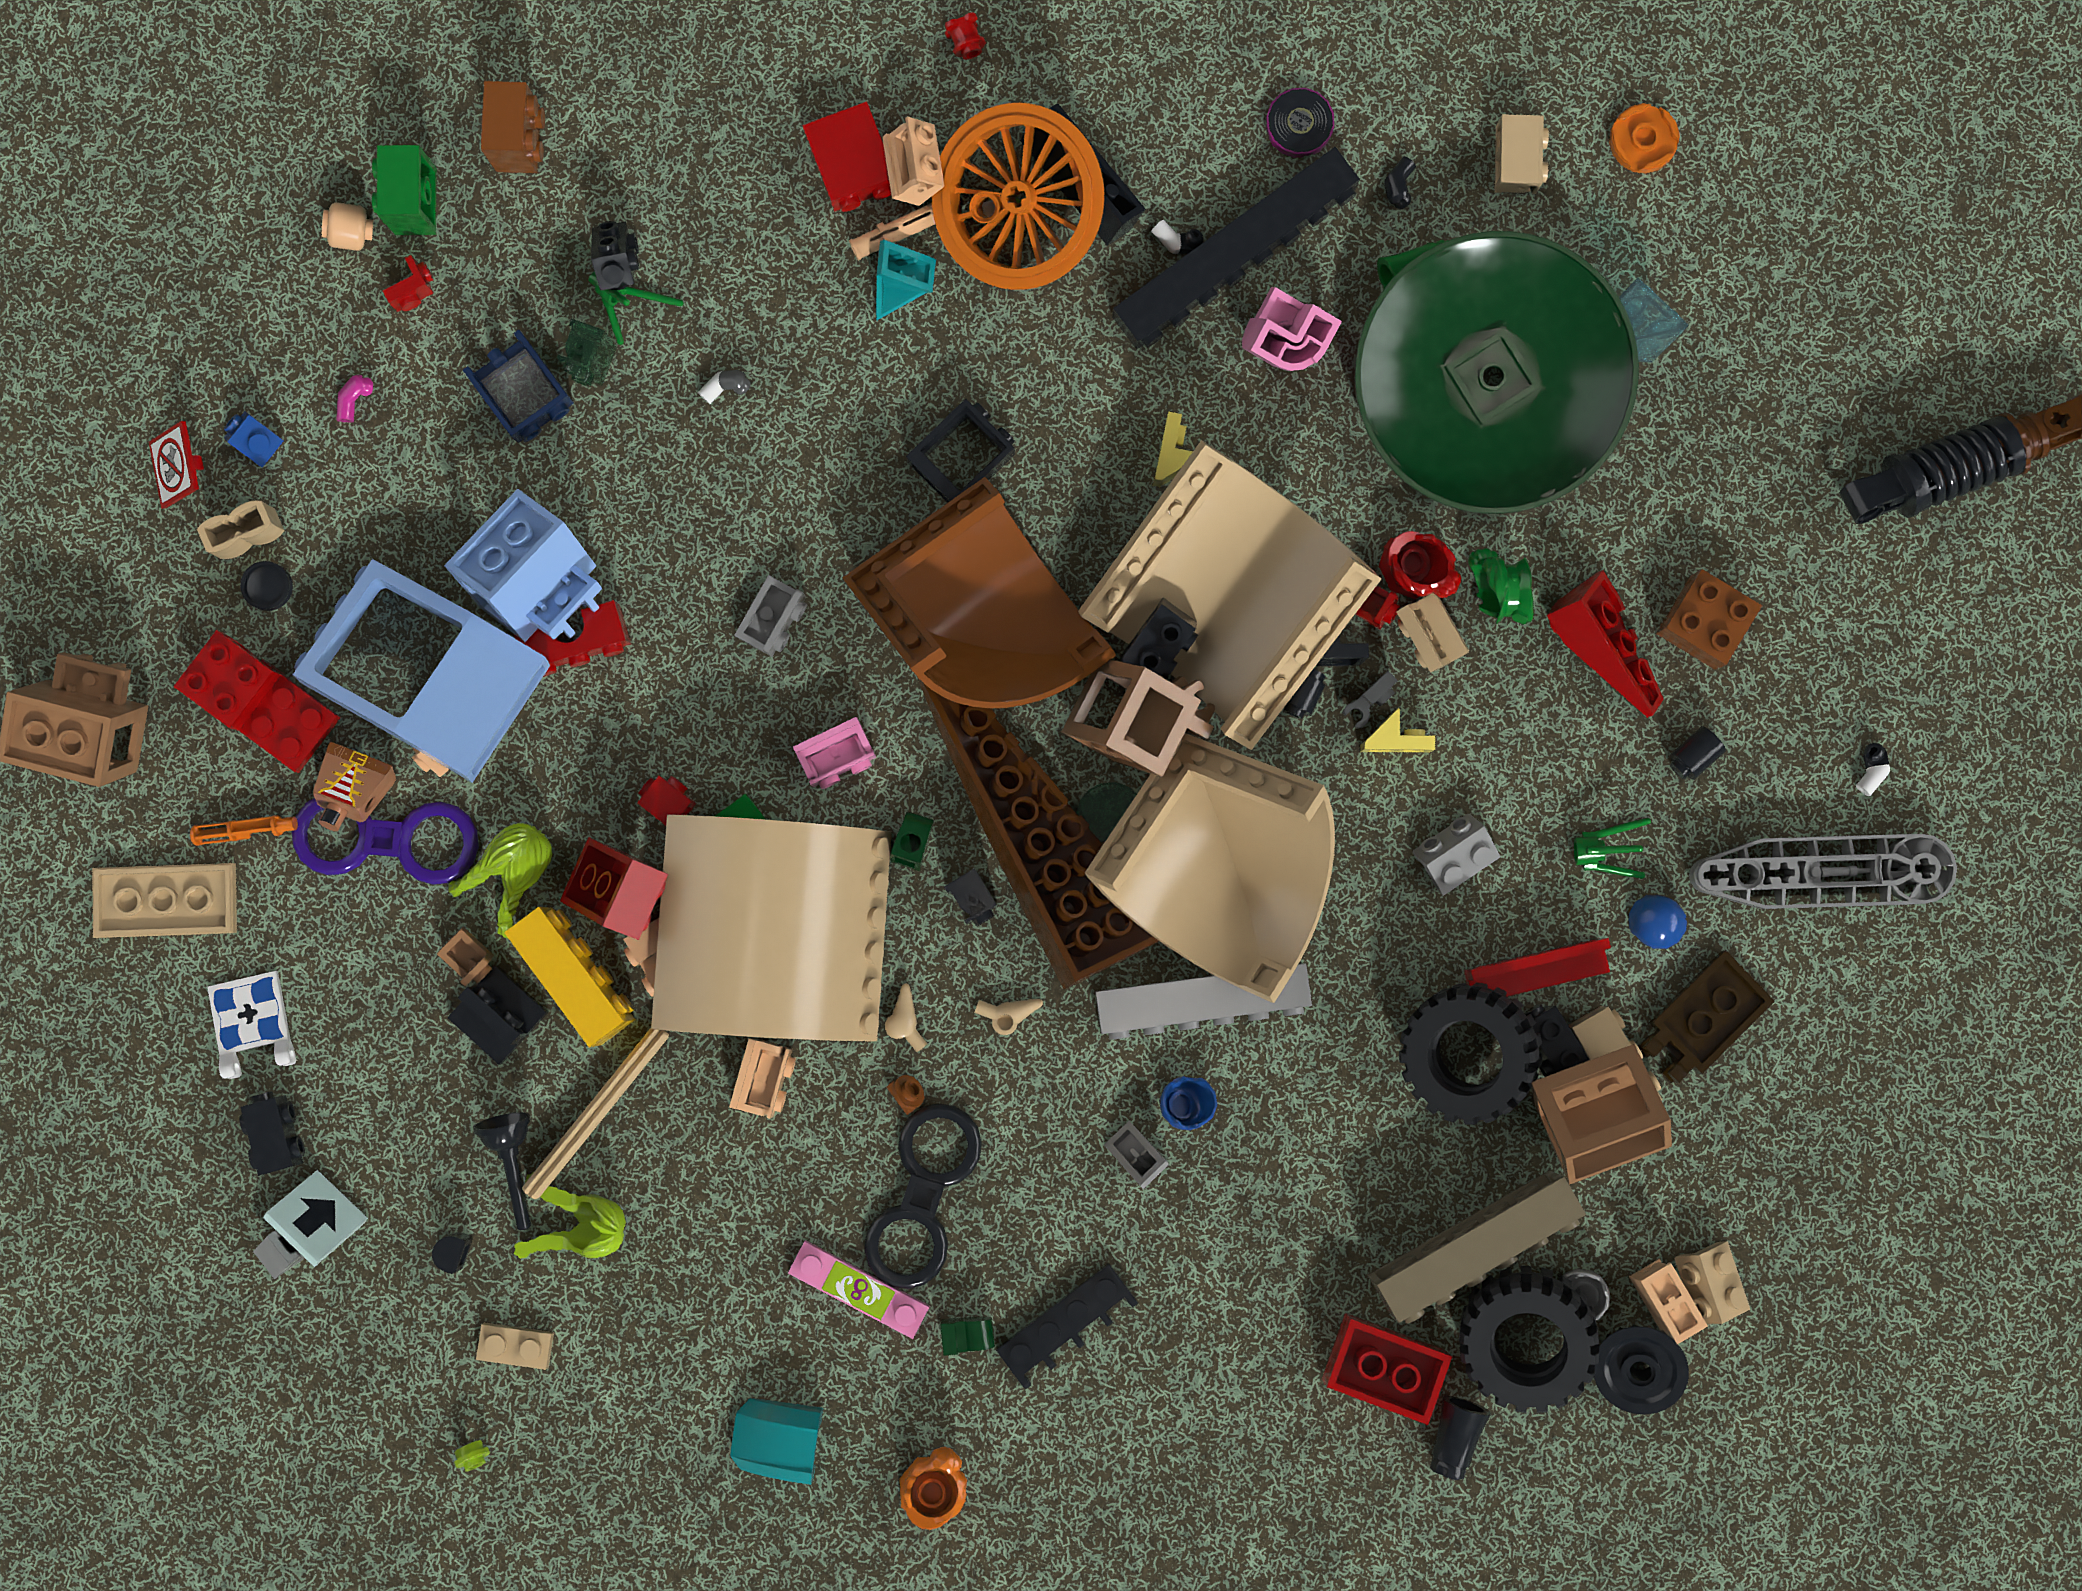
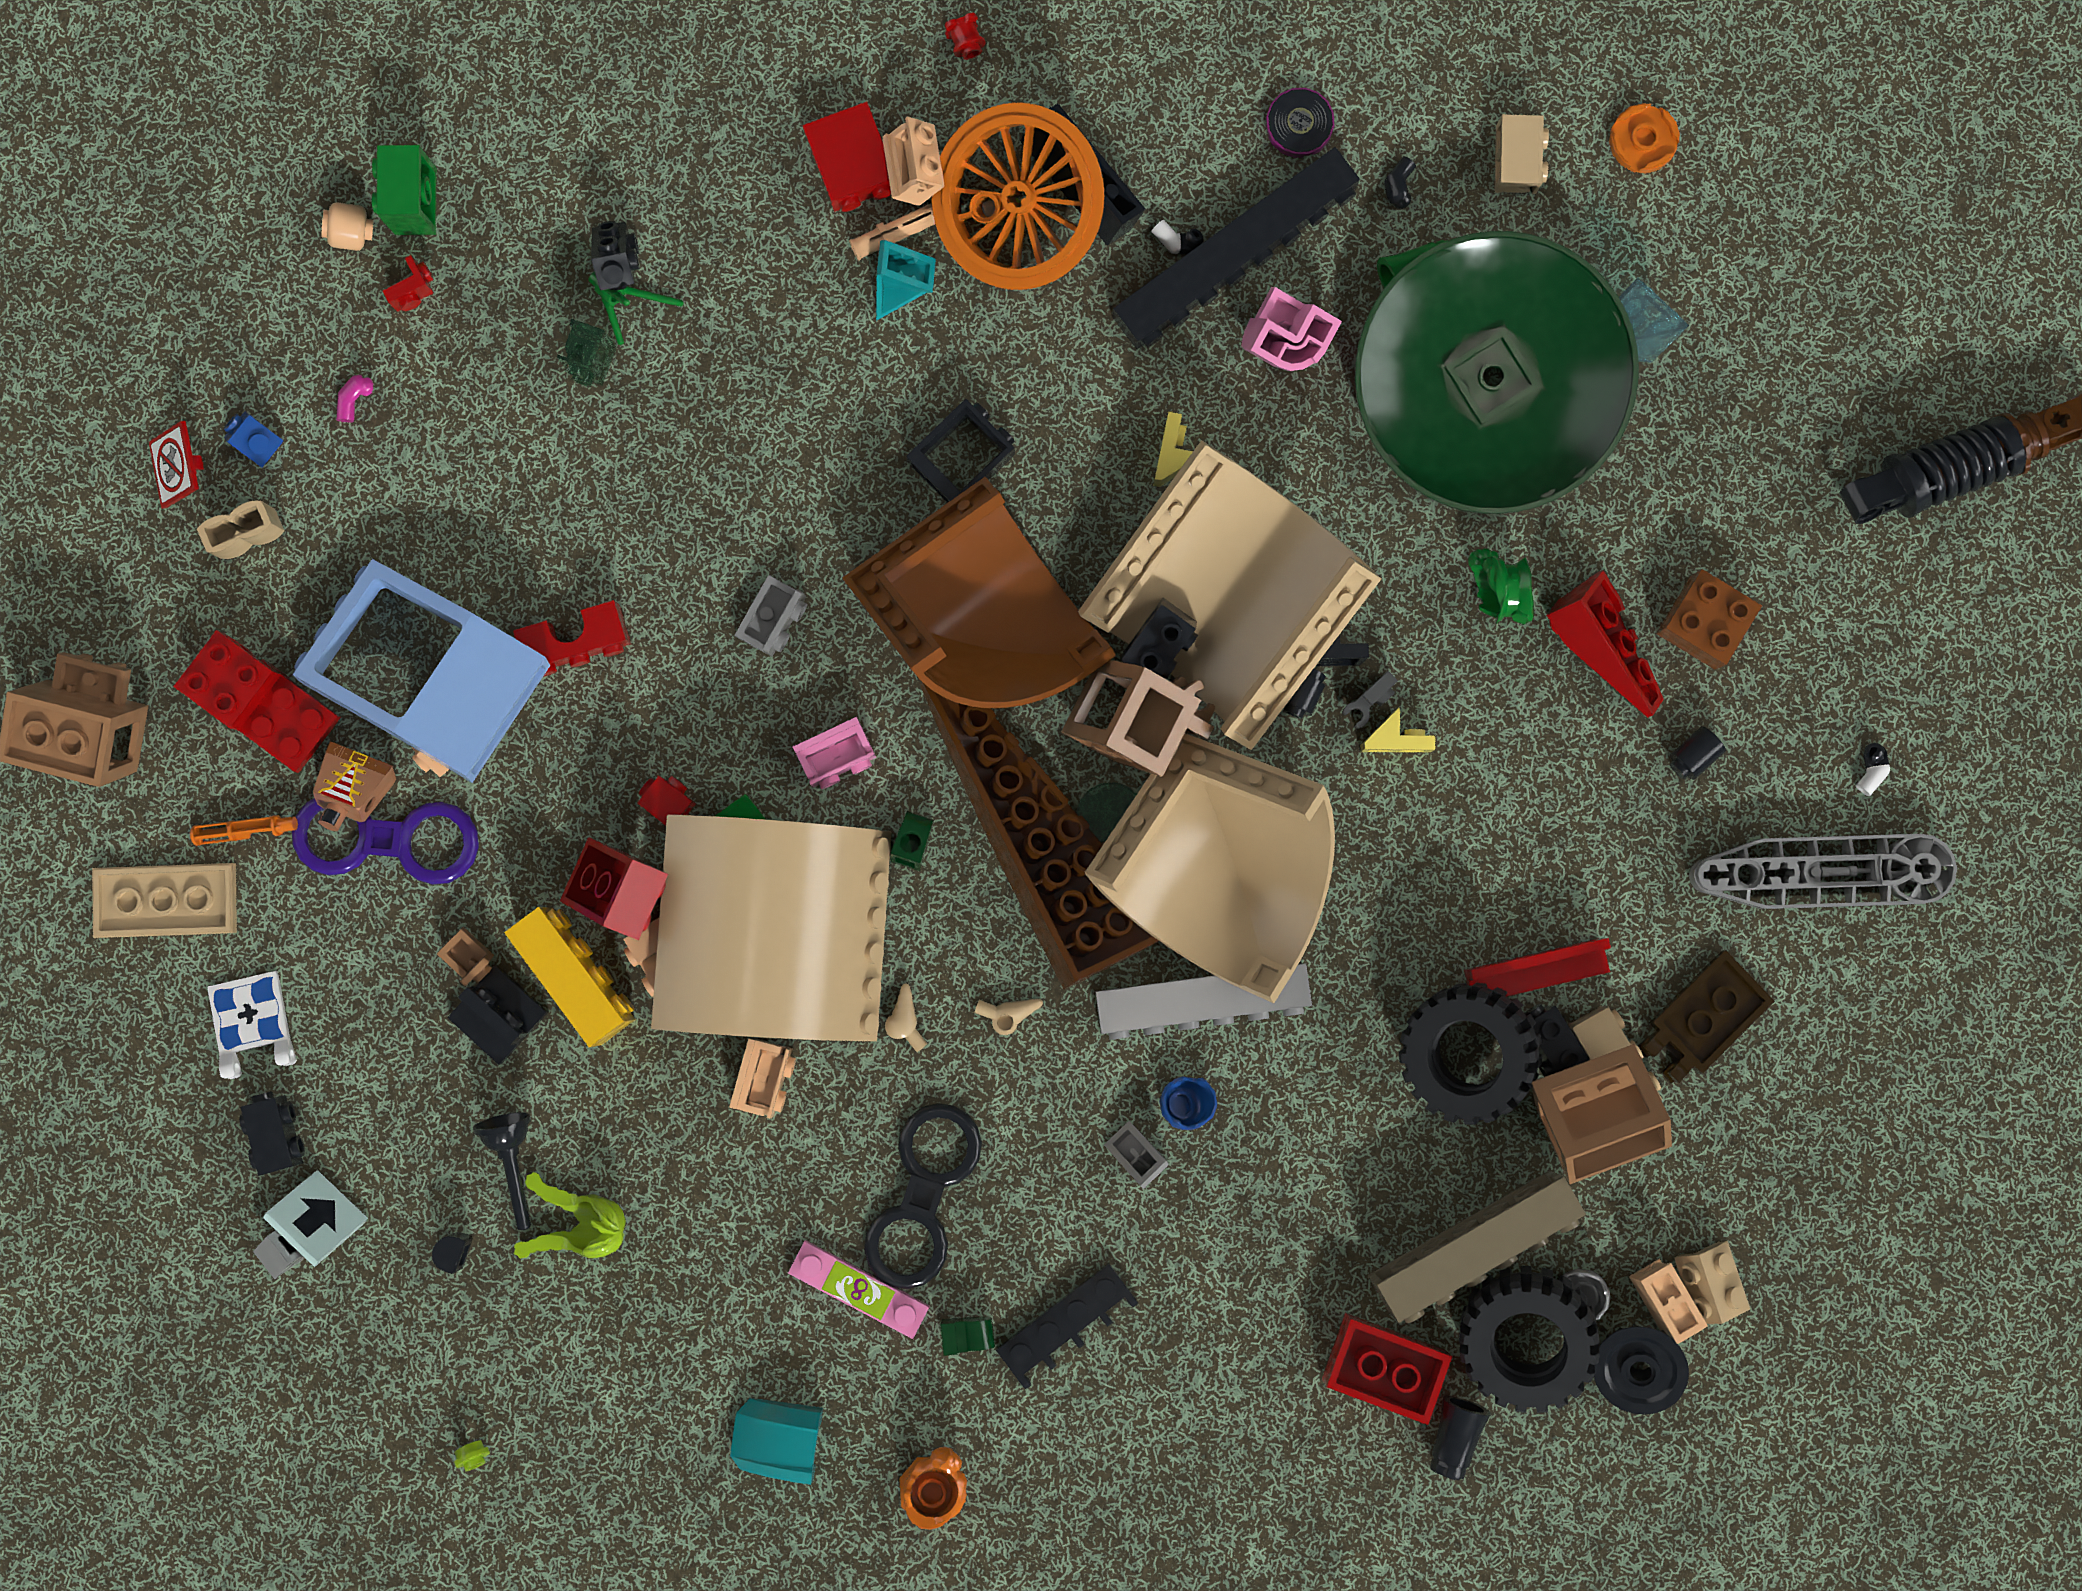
(266, 586): black piece -> none
(511, 127): dark orange brick -> none
(514, 1346): tan plate -> none
(520, 389): window -> none
(520, 857): lime hair -> none
(526, 569): light blue piece -> none
(594, 1113): tan axle -> none
(724, 381): arm -> none
(907, 1093): dark orange plate -> none
(972, 897): black hinge -> none
(1379, 607): red bracket -> none
(1419, 566): red piece -> none
(1431, 632): tan bracket -> none
(1457, 853): light grey bracket -> none
(1590, 850): green plant -> none
(1657, 921): blue hair -> none

